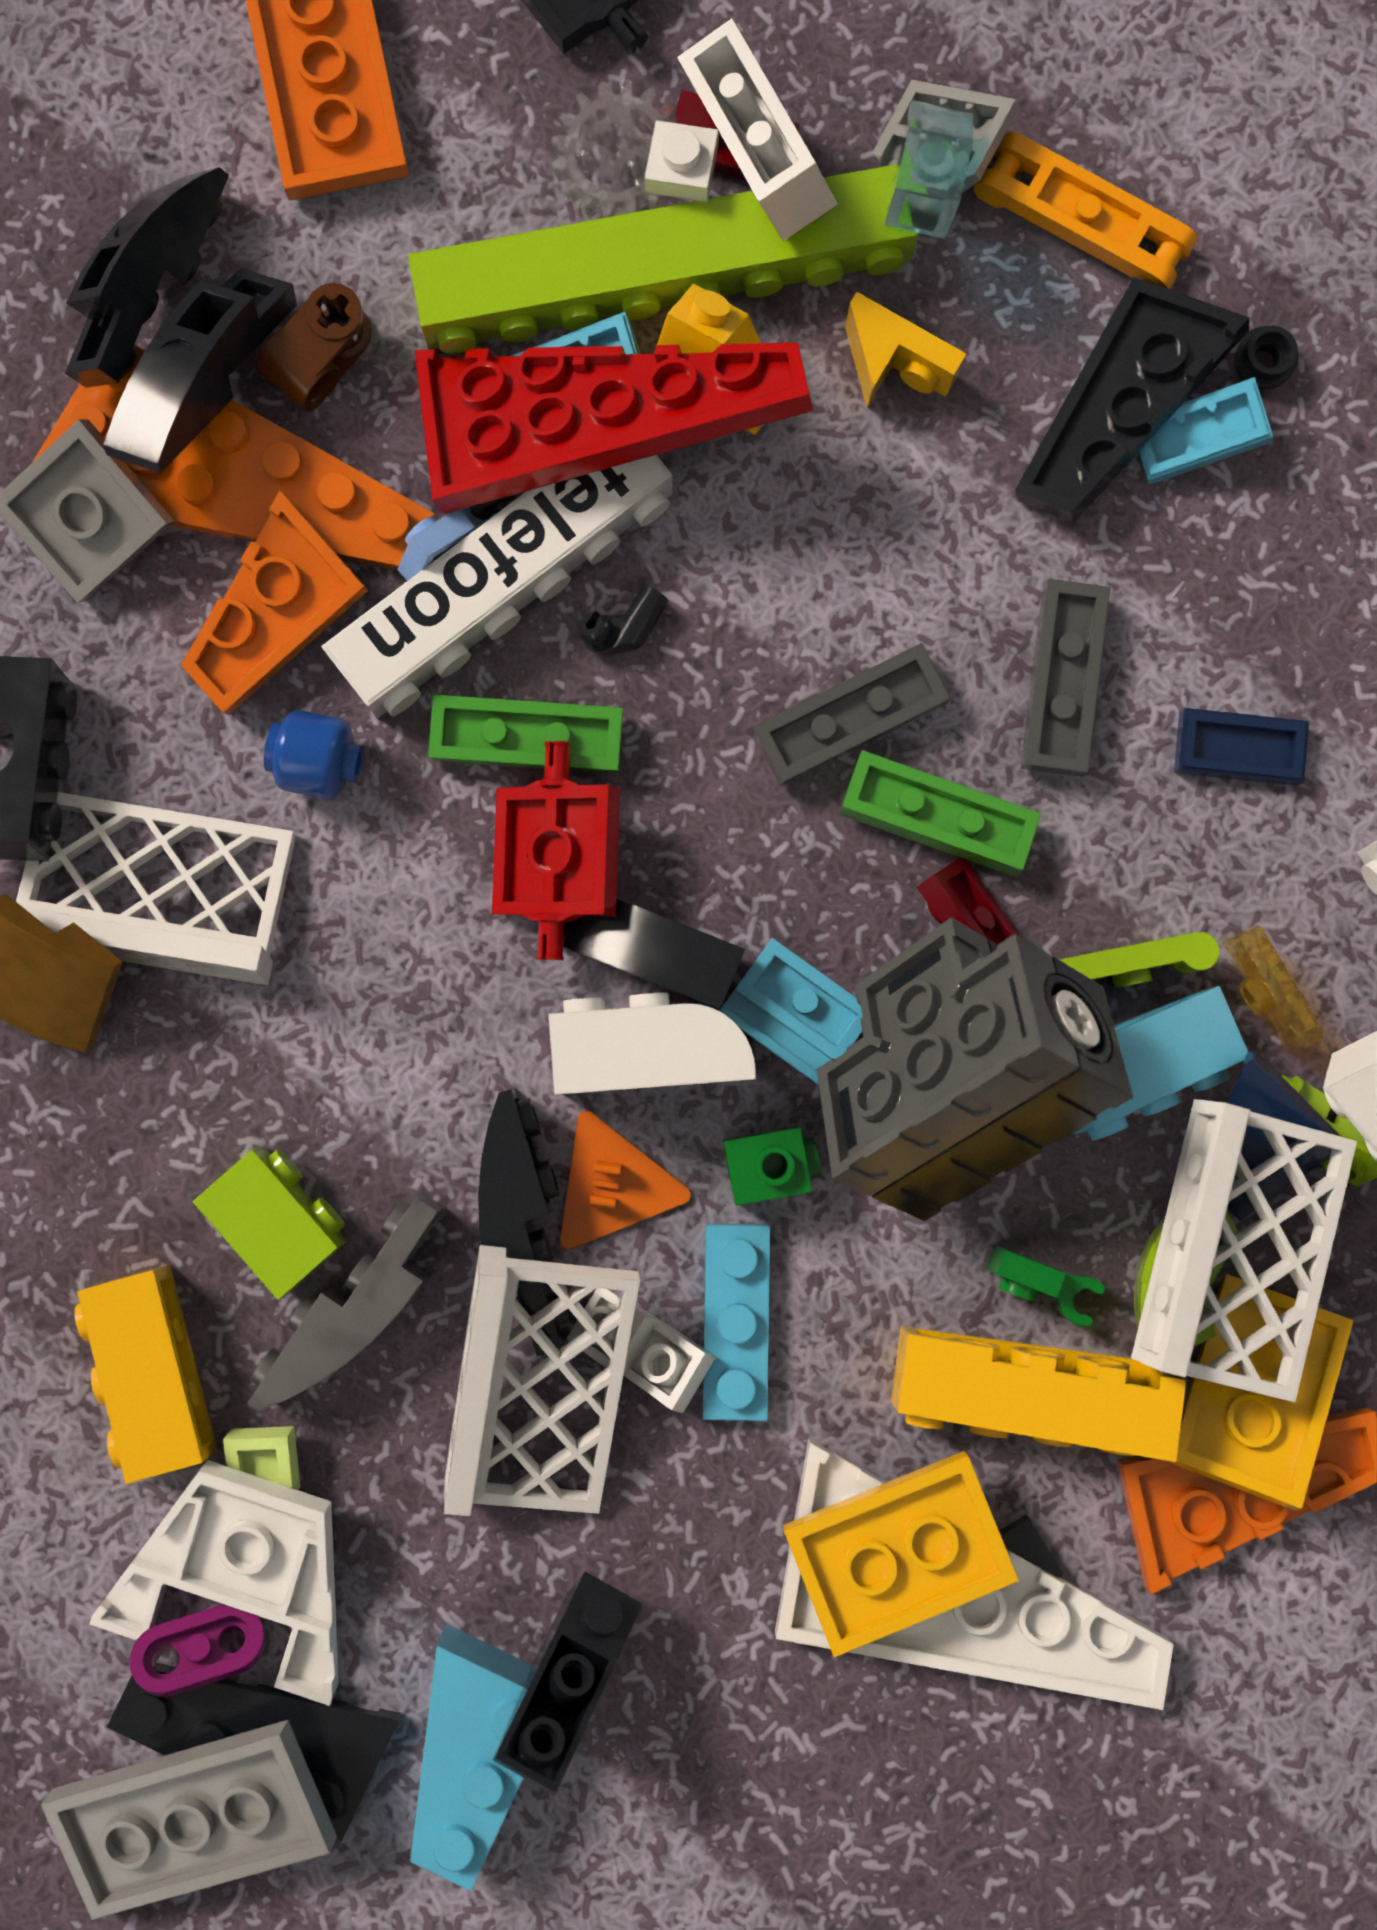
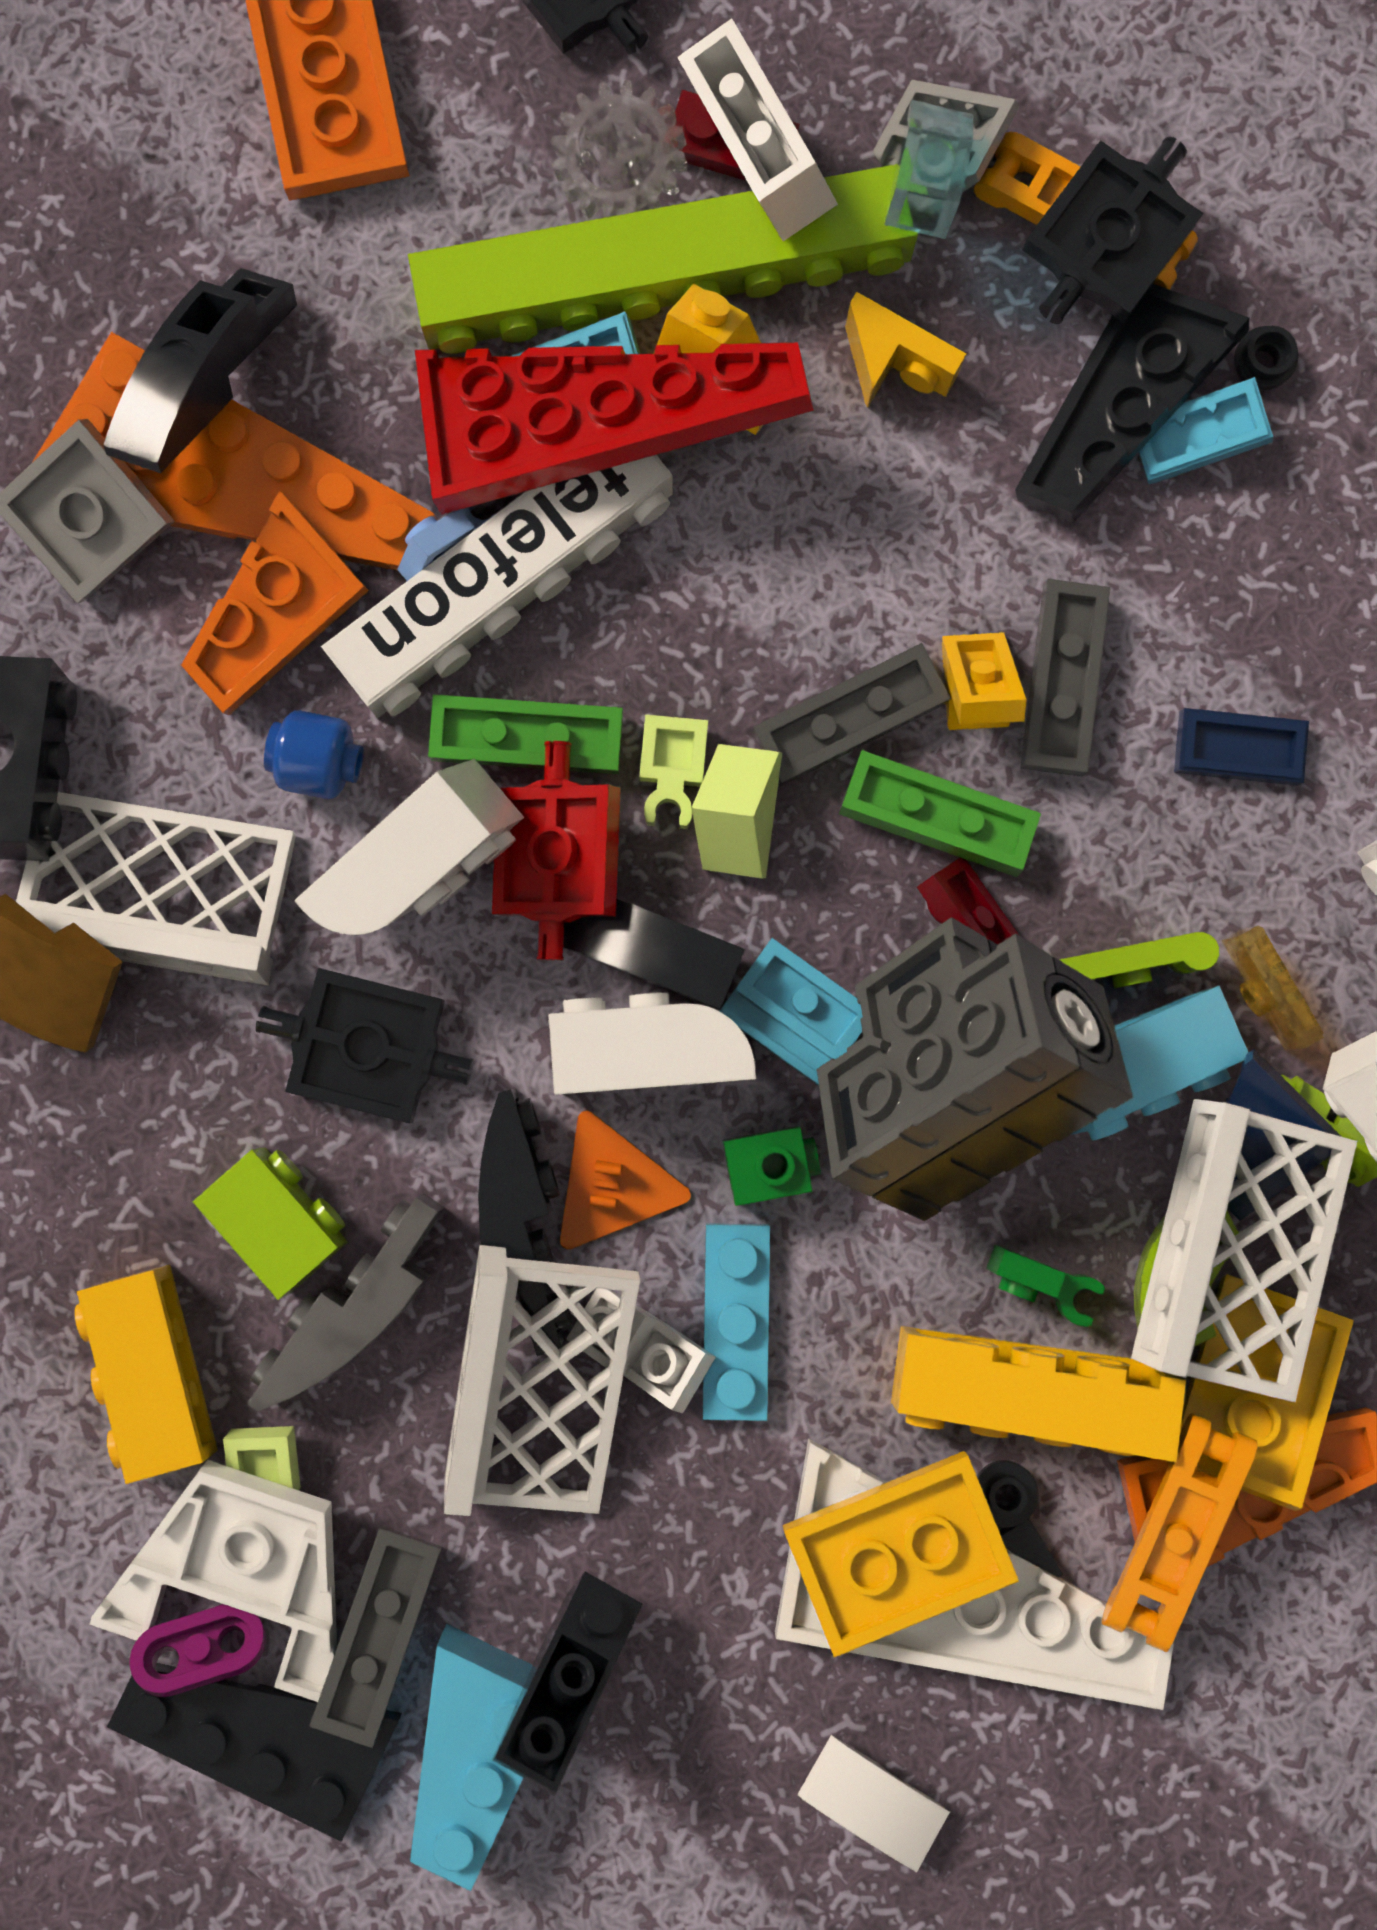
(143, 253): black slope -> none
(189, 1820): light grey plate -> none
(310, 354): reddish brown piece -> none
(364, 1045): none -> black plate
(376, 1637): none -> dark grey plate
(416, 853): none -> white brick
(625, 631): black arm -> none
(672, 758): none -> yellowish green plate
(681, 161): white plate -> none
(737, 810): none -> yellowish green slope
(873, 1803): none -> white slope
(981, 682): none -> yellow slope
(1009, 1472): none -> black plate
(1112, 230): none -> black plate
(1179, 1533): none -> light orange plate

